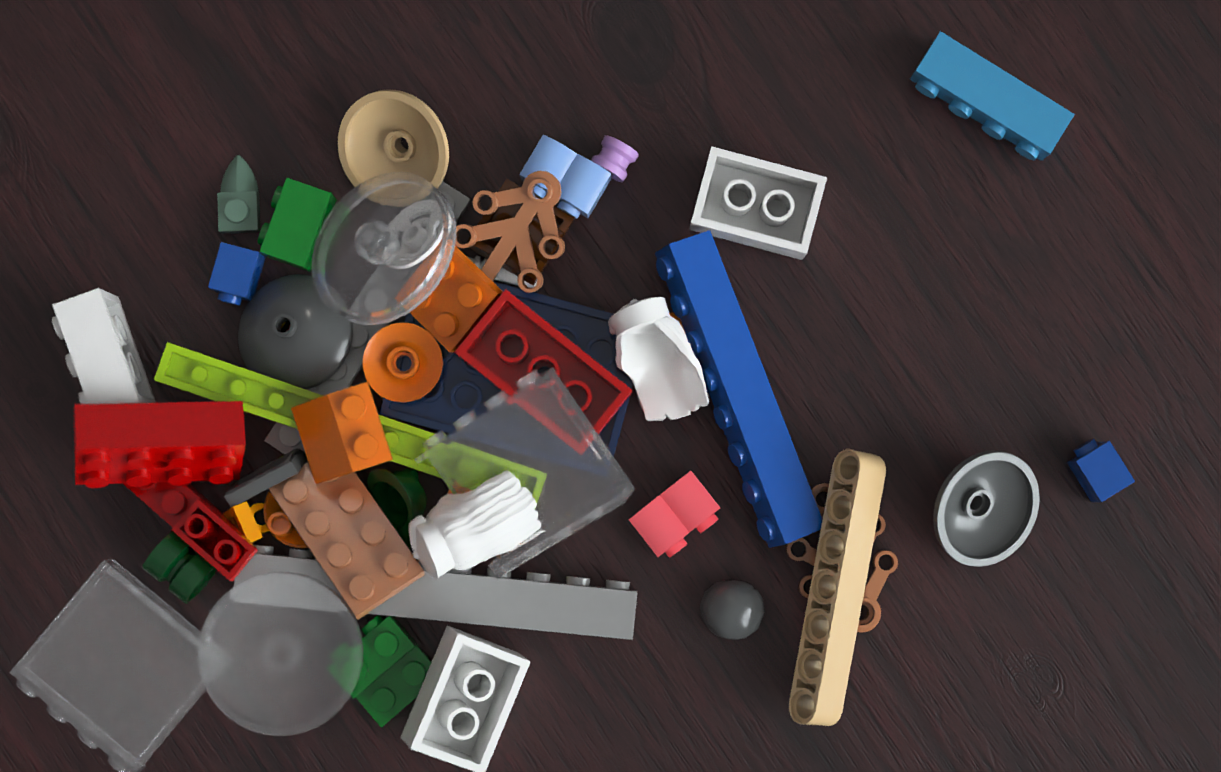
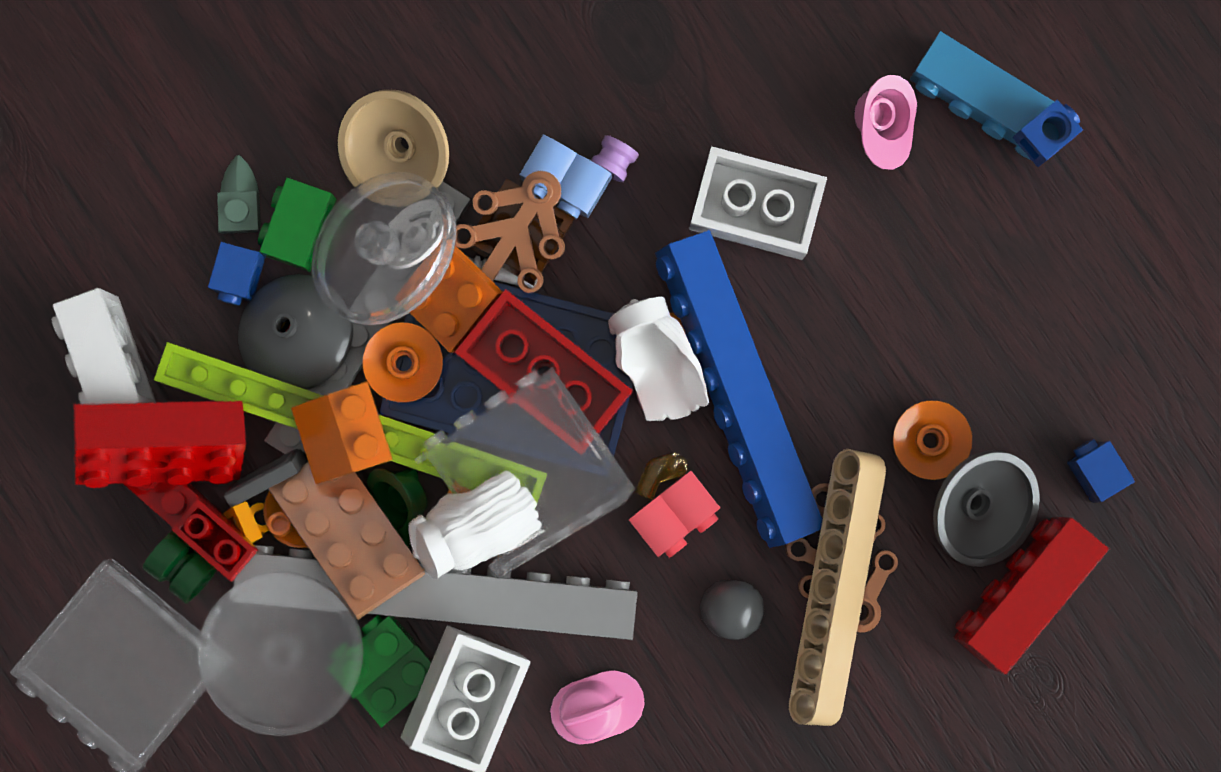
(597, 707): none -> bright pink piece
(658, 470): none -> clear yellow arm
(887, 121): none -> bright pink piece
(948, 427): none -> orange dish
(1029, 593): none -> red brick
(1036, 144): none -> blue brick

